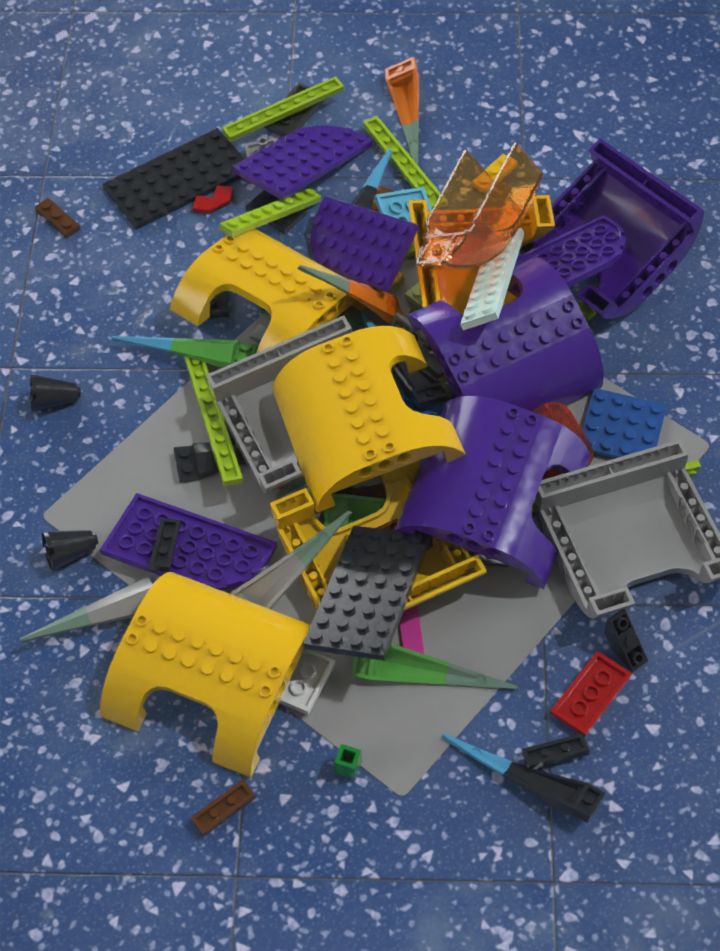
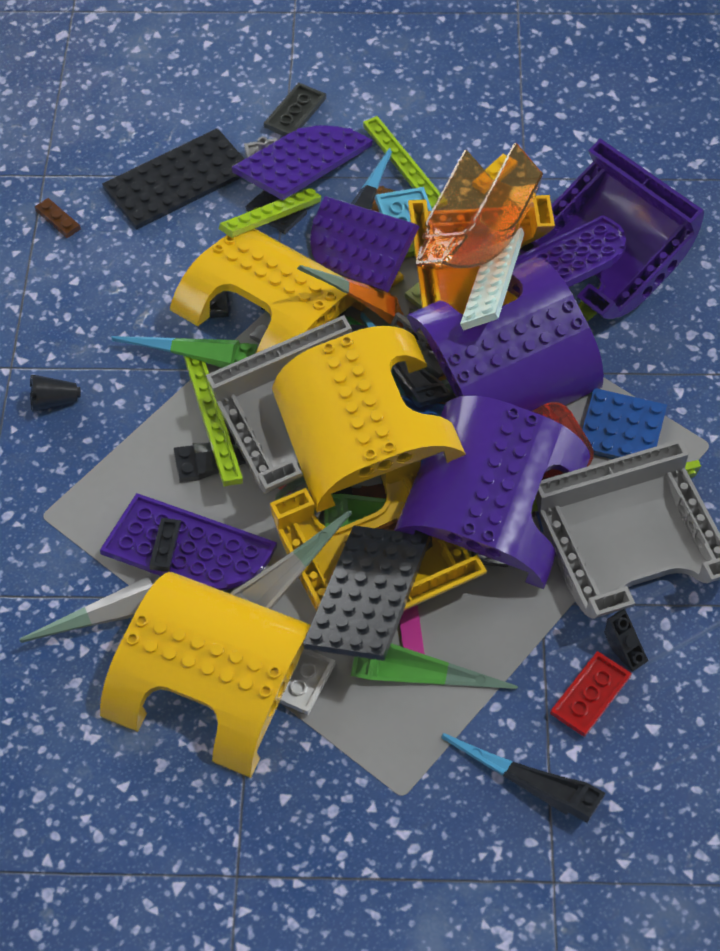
(67, 546): black cone -> none
(207, 205): red tile -> none
(223, 807): reddish brown plate -> none
(282, 109): lime plate -> none
(348, 761): green brick -> none
(404, 88): orange plate -> none
(555, 751): black plate -> none

